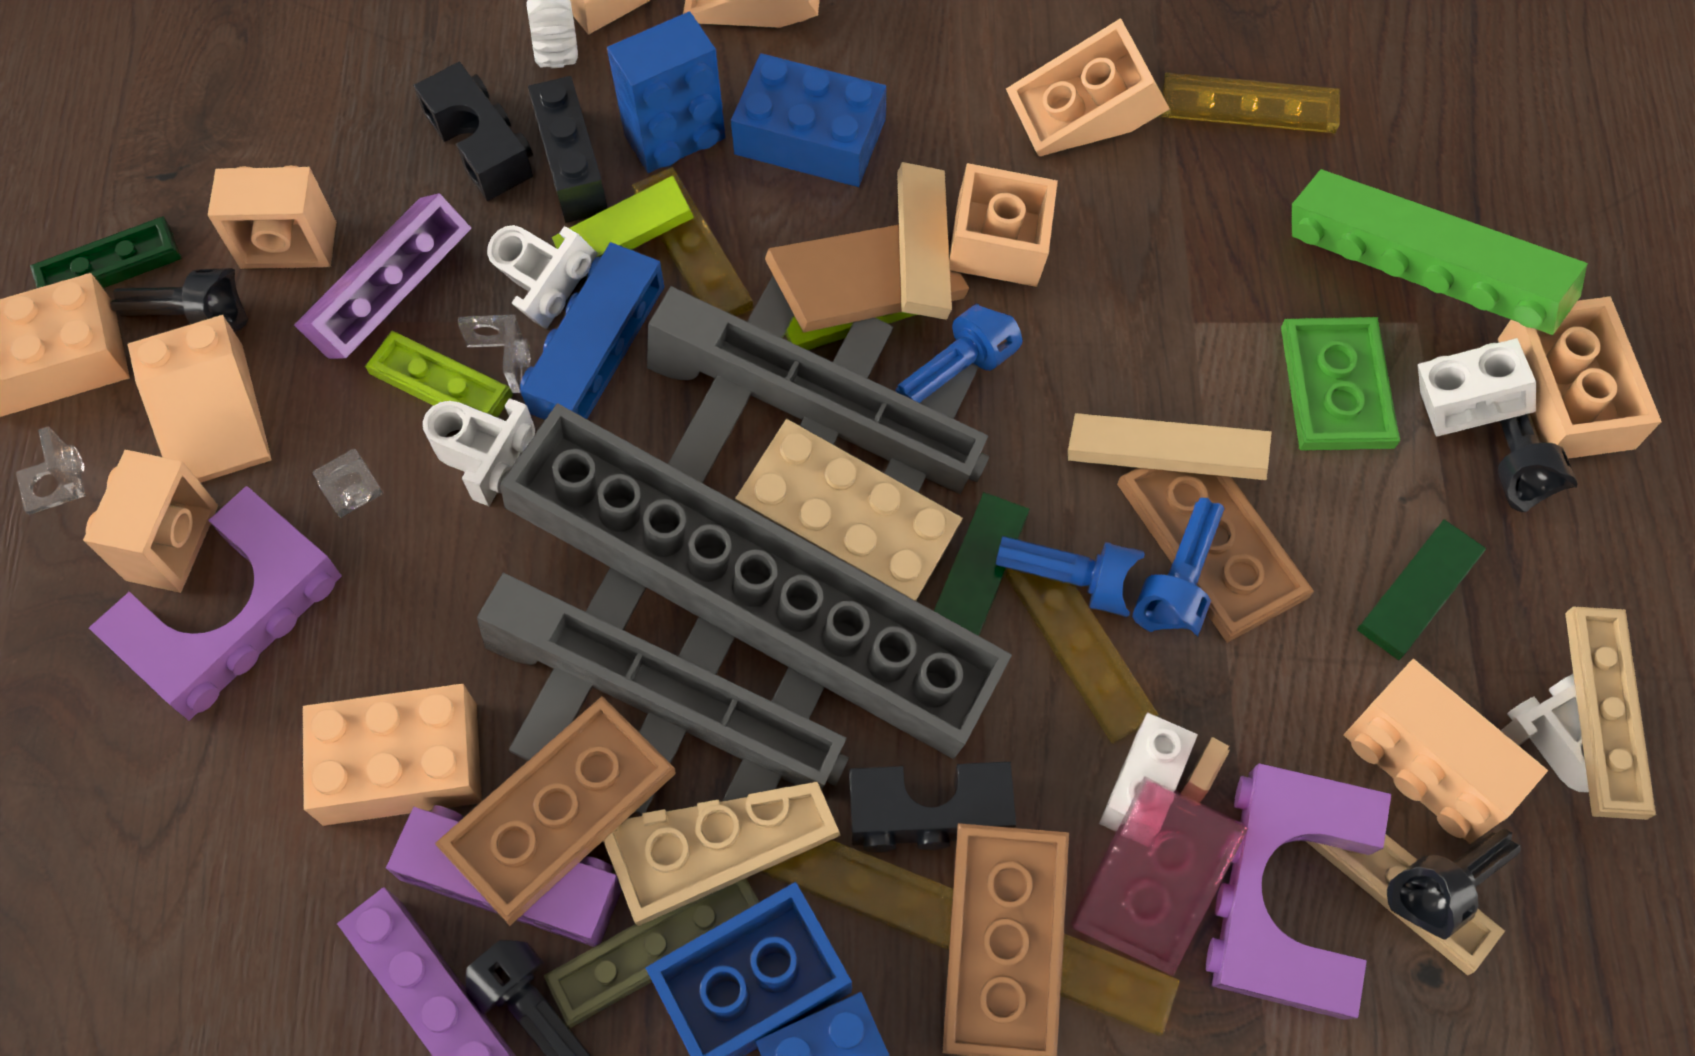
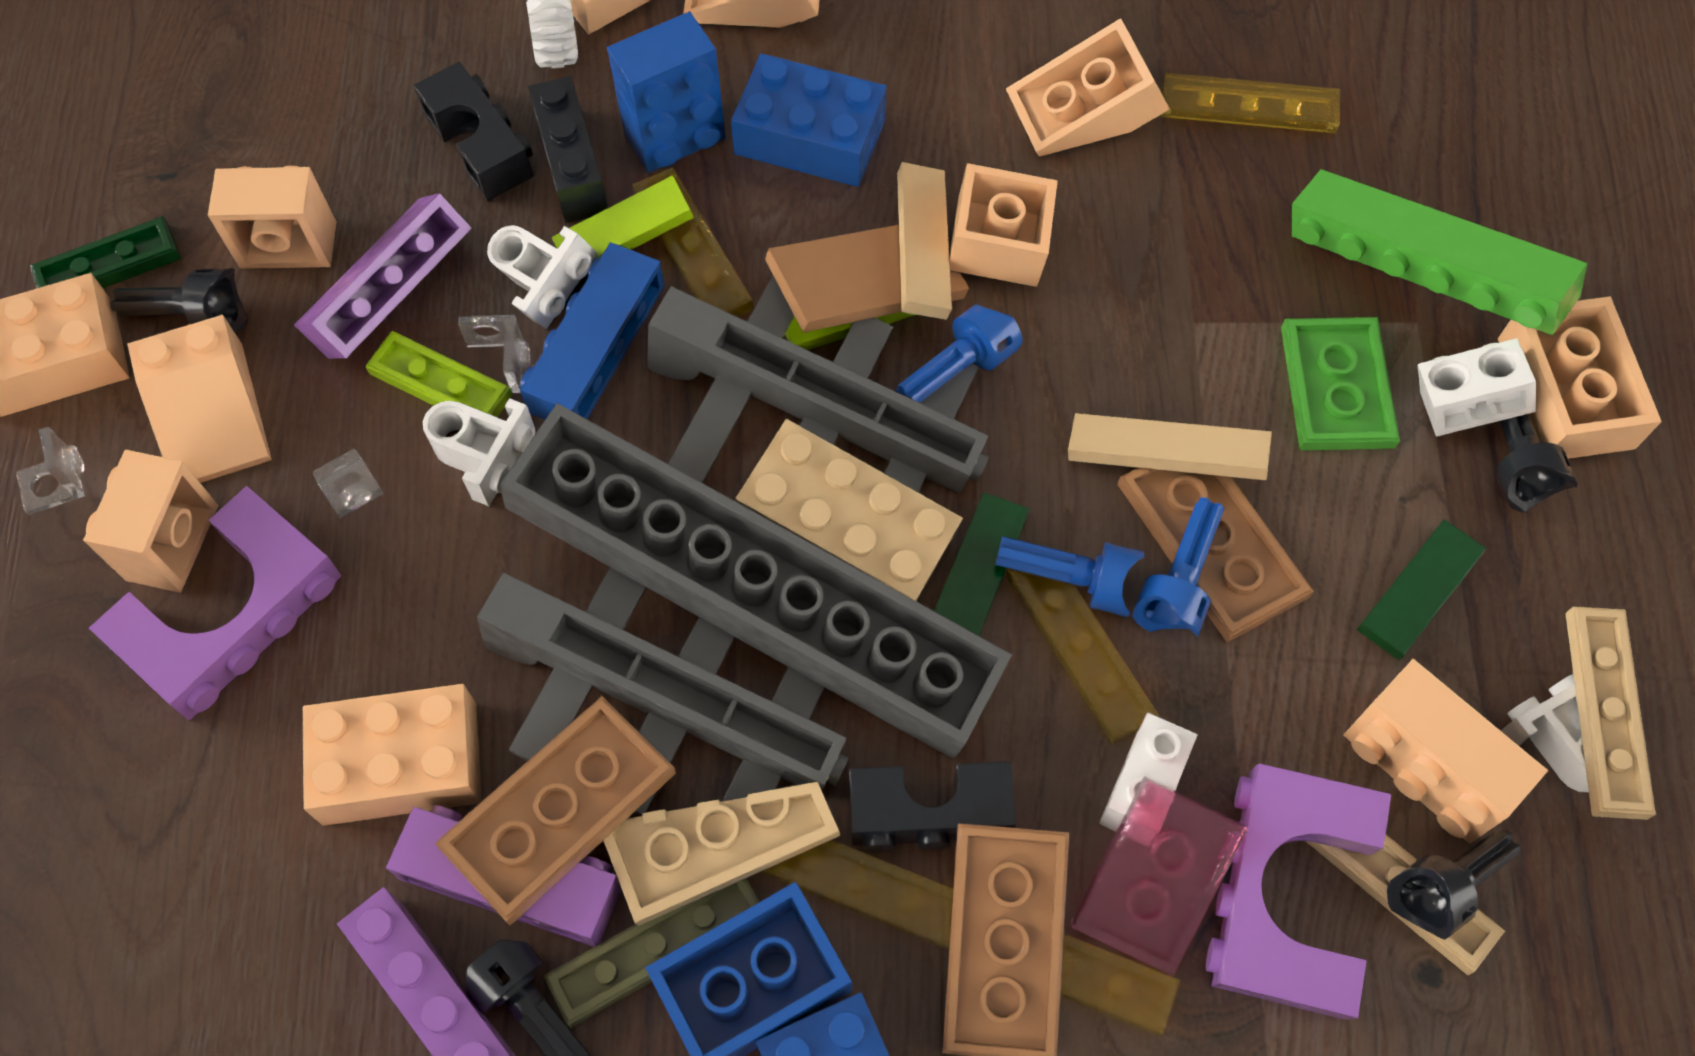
(1205, 770): tan tile -> none

